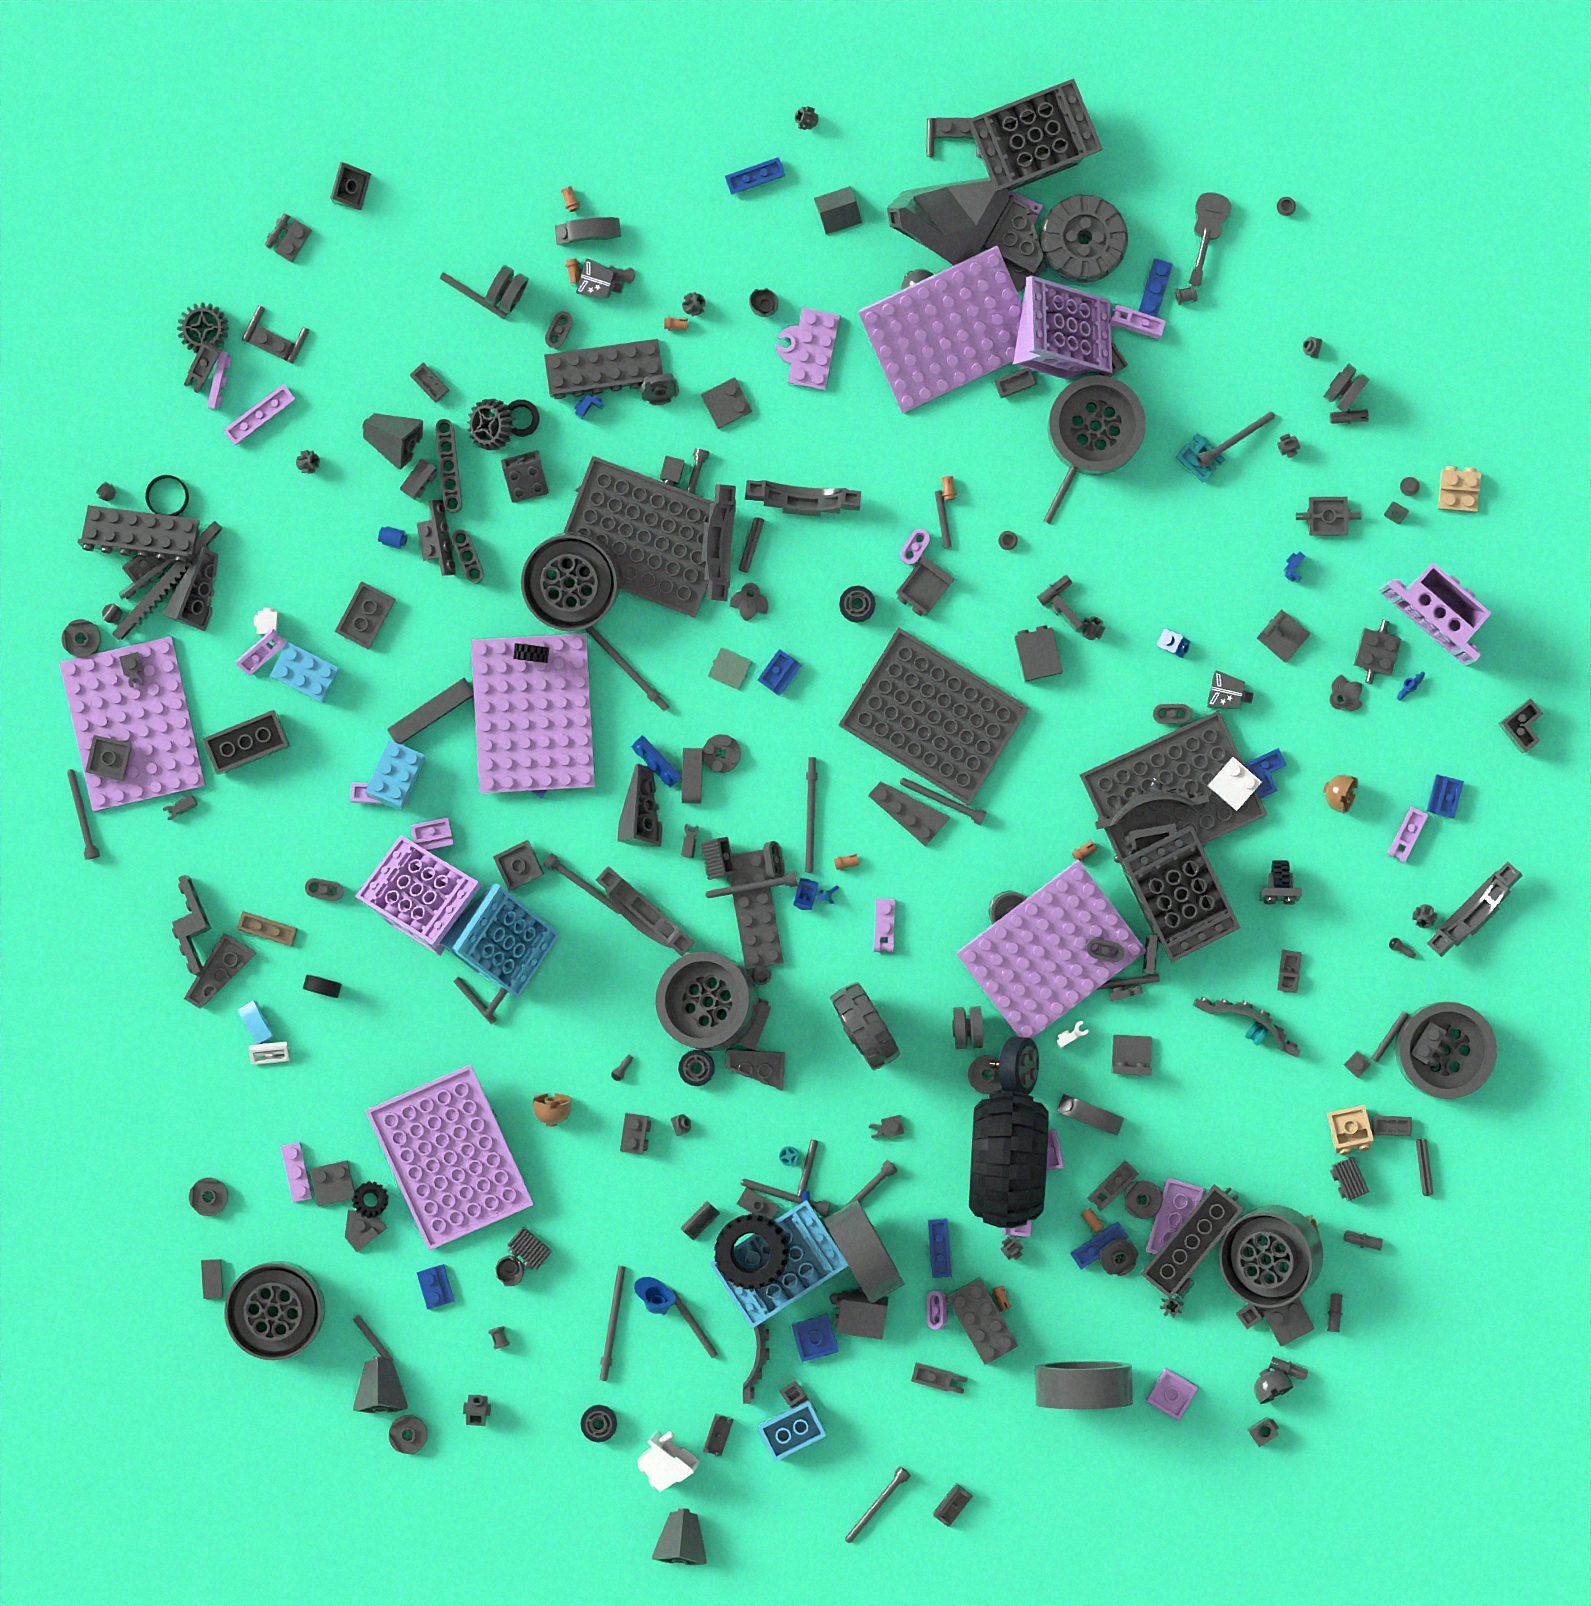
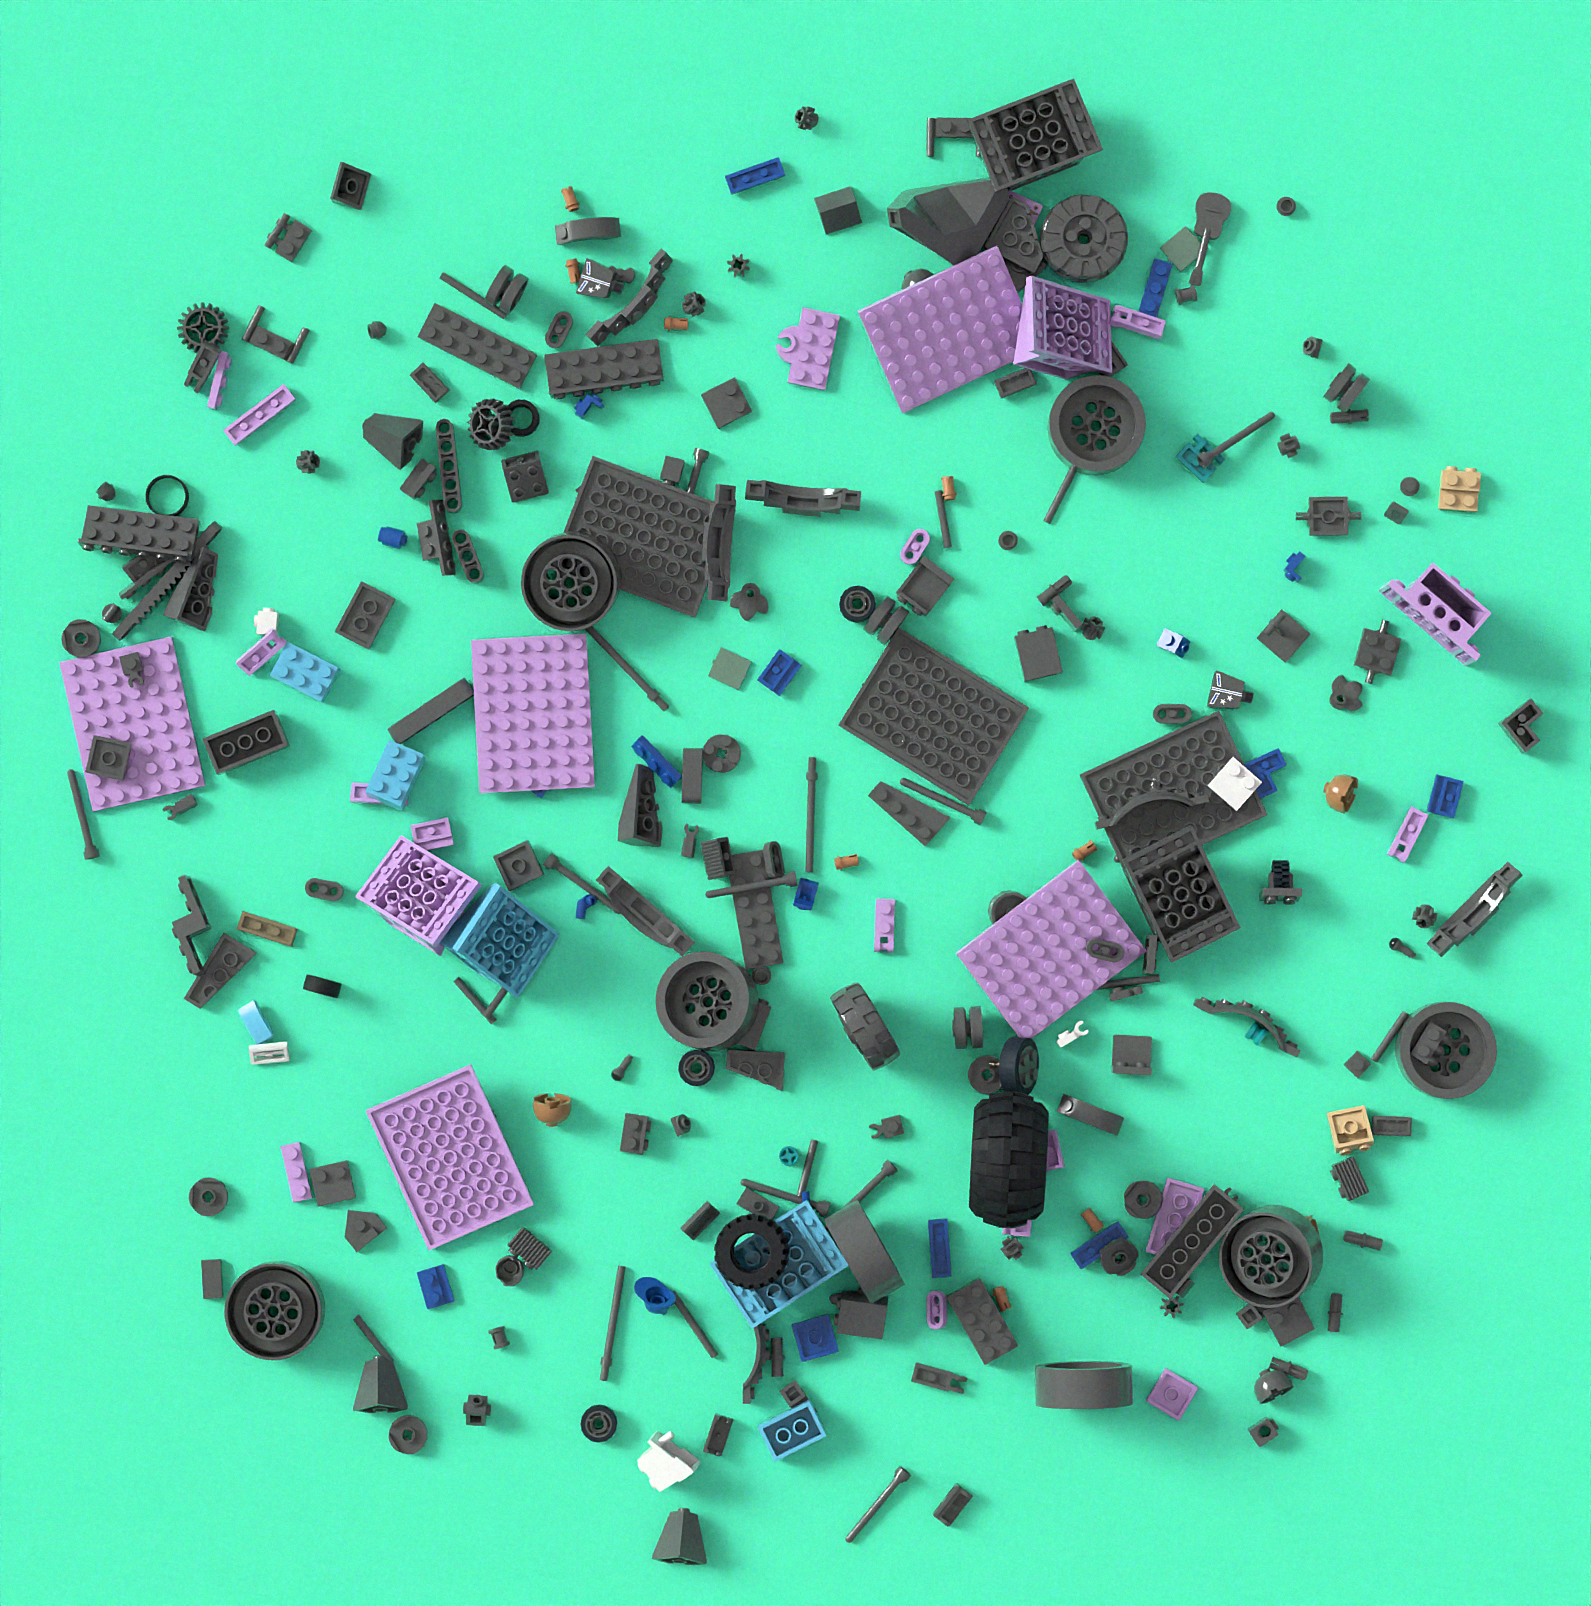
(362, 1207): black tyre -> none
(376, 330): none -> dark grey plate
(477, 346): none -> dark grey plate
(531, 653): black tyre -> none
(583, 904): none -> blue arm
(638, 306): none -> dark grey piece
(667, 384): dark grey plate -> none
(738, 259): none -> dark grey gear
(751, 544): dark grey axle -> none
(763, 302): dark grey hair -> none
(777, 1357): none -> dark grey pin
(826, 895): blue bar -> none
(885, 620): none -> dark grey wheel
(1113, 1185): dark grey plate -> none
(1132, 835): dark grey panel -> none
(1181, 248): none -> sand green piece
(1289, 971): dark grey slope -> none
(1410, 685): blue piece -> none
(1424, 1167): dark grey axle -> none

